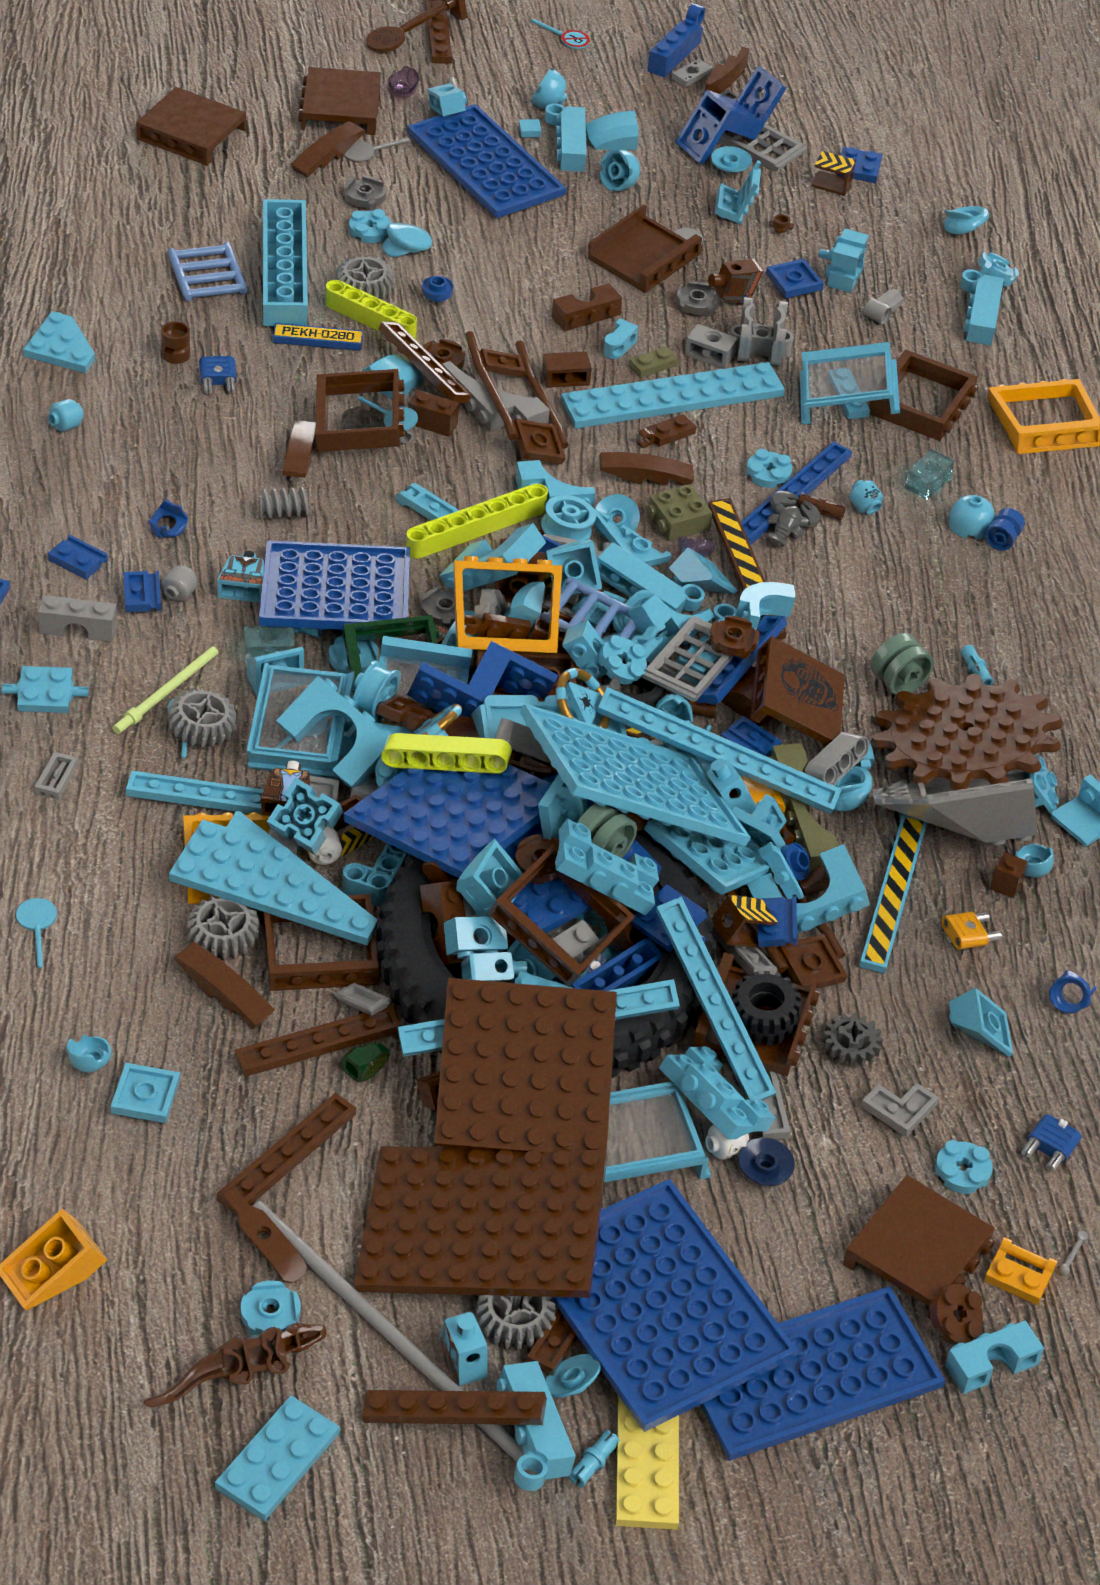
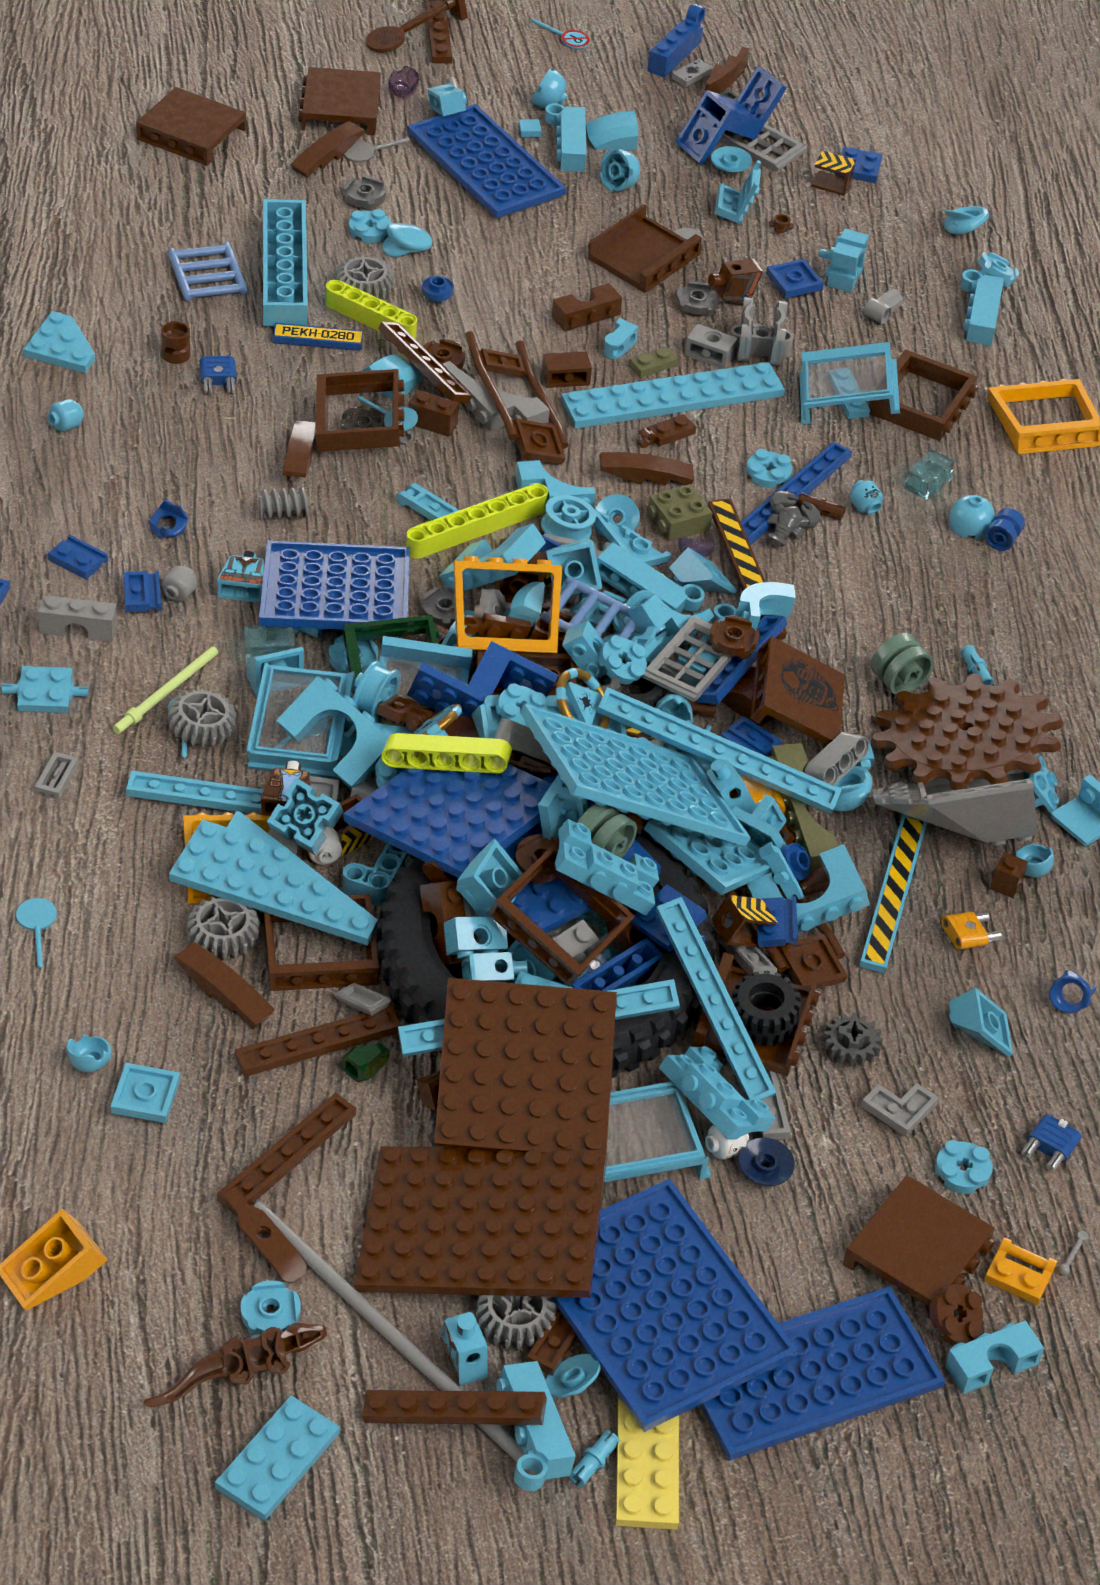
(516, 696): none -> medium azure plate

